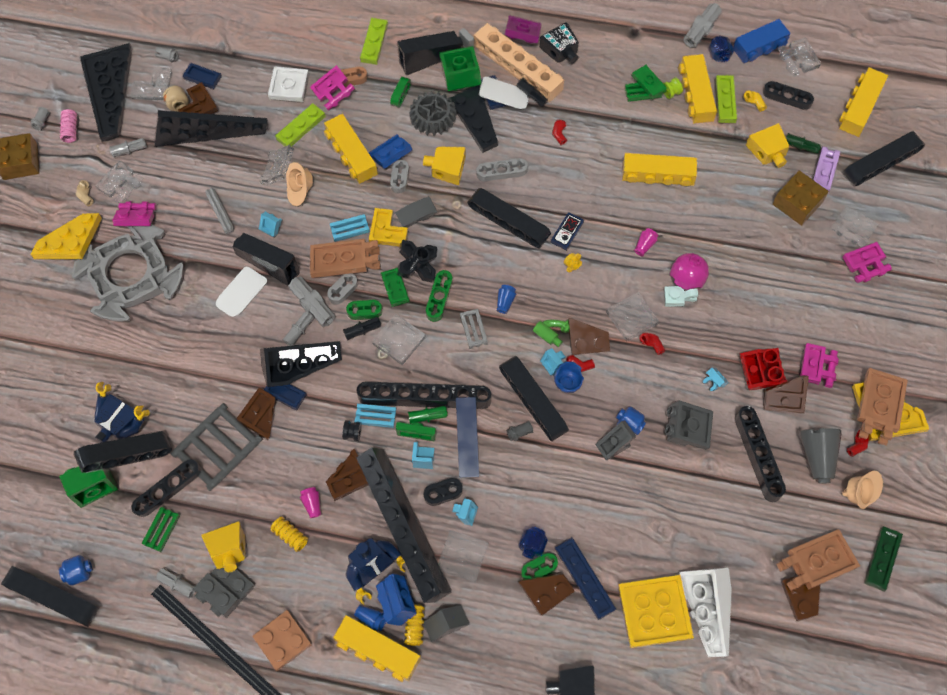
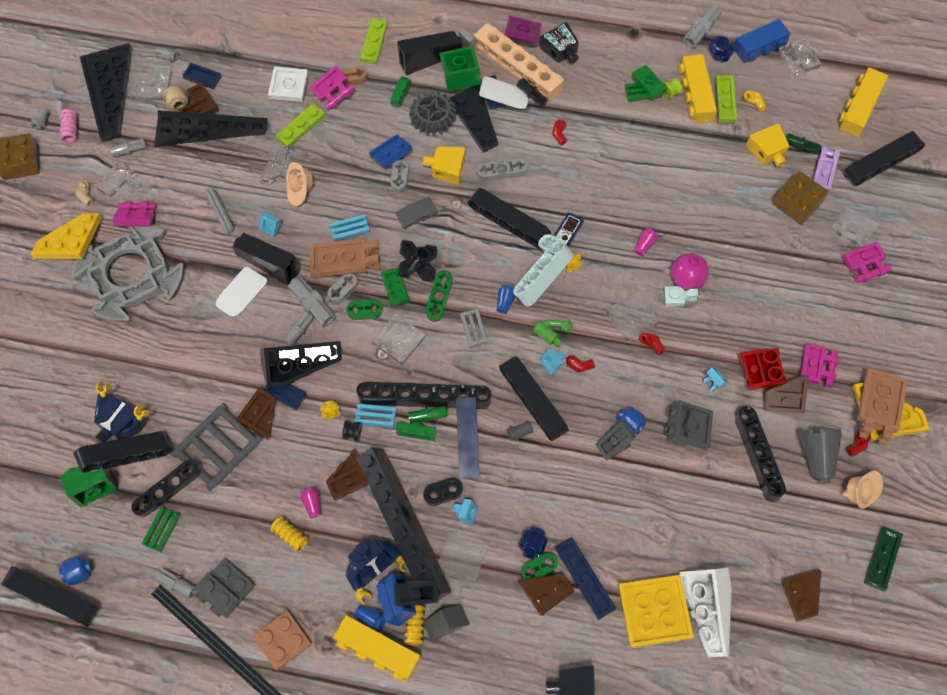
(226, 546): yellow torso -> none
(330, 410): none -> yellow plate
(350, 148): yellow brick -> none
(361, 328): black axle -> none
(383, 231): yellow plate -> none
(415, 593): none -> black slope
(422, 457): medium azure panel -> none
(544, 271): none -> light aqua beam
(568, 377): blue hair -> none
(587, 338): reddish brown wing -> none
(659, 169): yellow brick -> none
(788, 89): black beam -> none
(819, 560): nougat tile -> none

